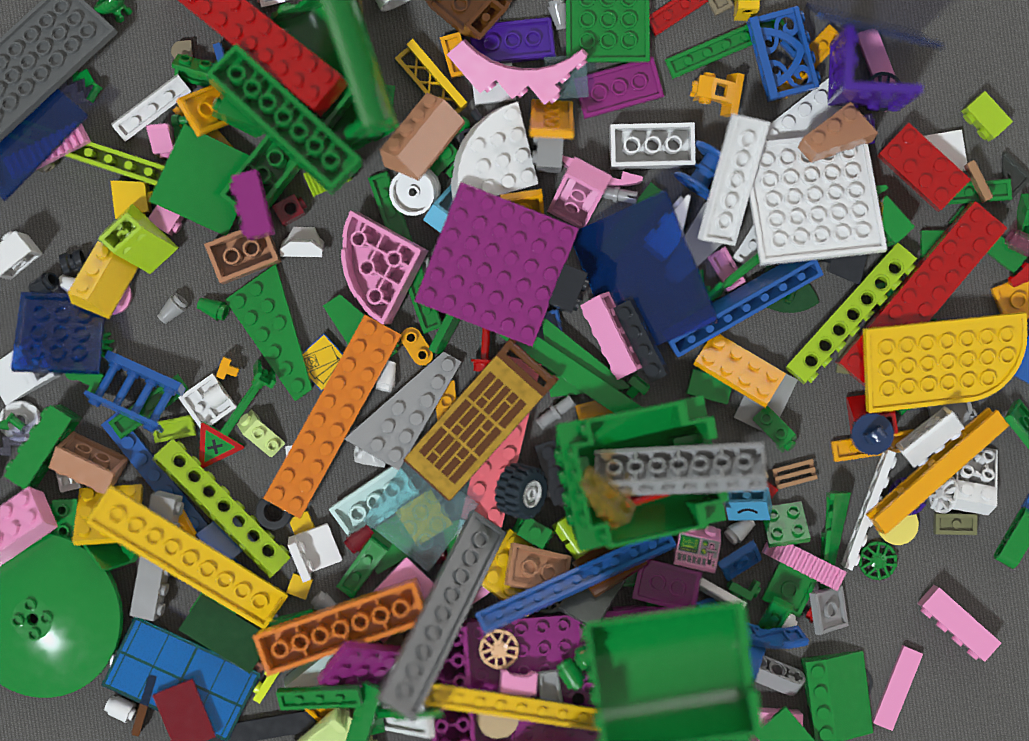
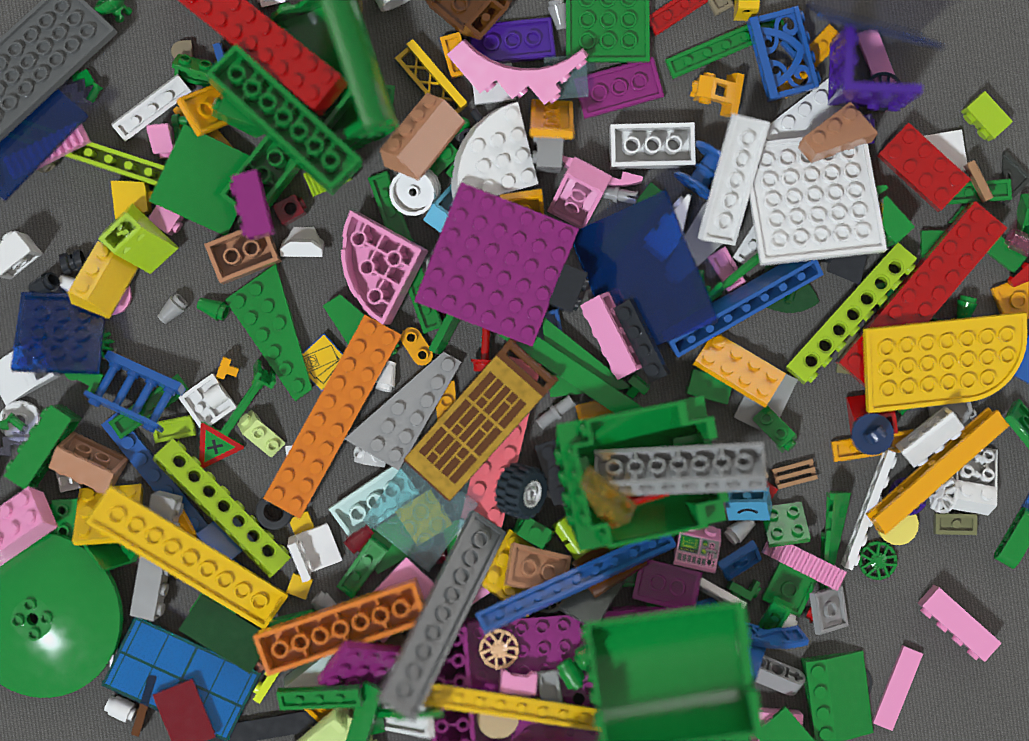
(966, 306): none -> green cone

